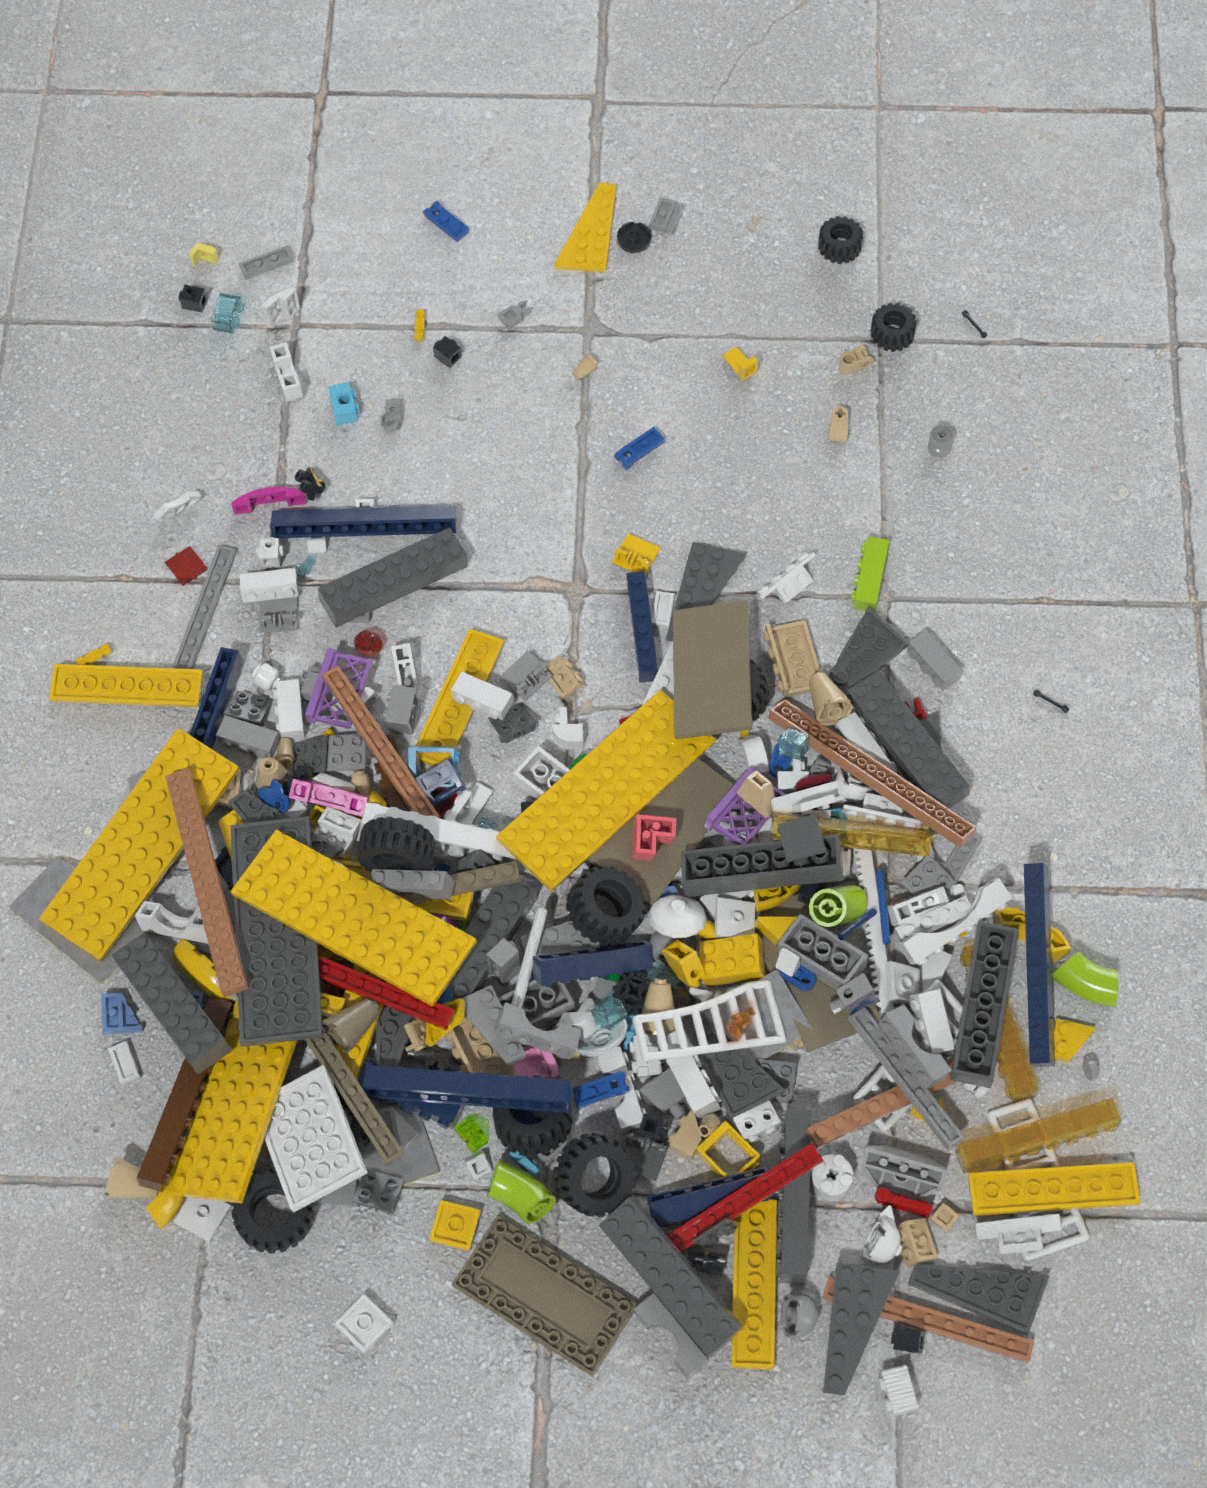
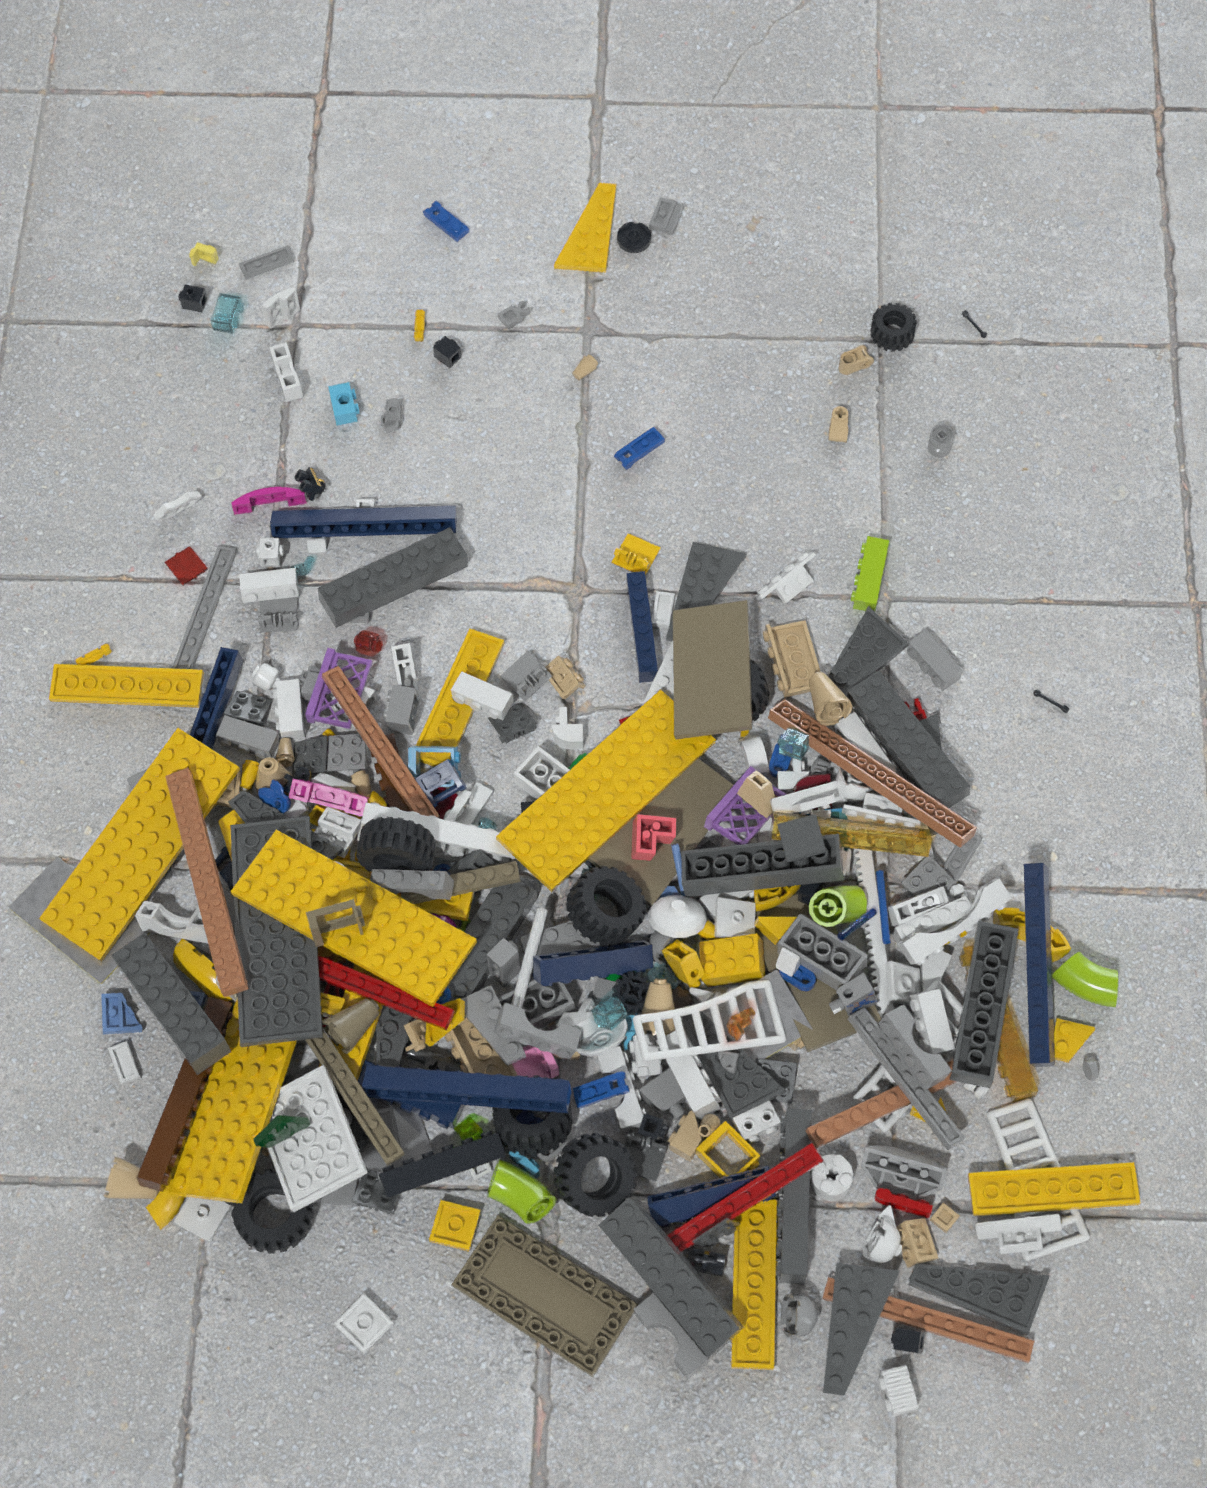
(249, 774): none -> yellow cone
(280, 1129): none -> dark green wing
(319, 925): none -> dark tan window
(442, 1164): none -> black brick
(677, 860): none -> medium blue bar
(729, 1060): none -> light grey tile
(740, 364): yellow bracket -> none
(840, 228): black tyre -> none
(1037, 1136): clear yellow brick -> none

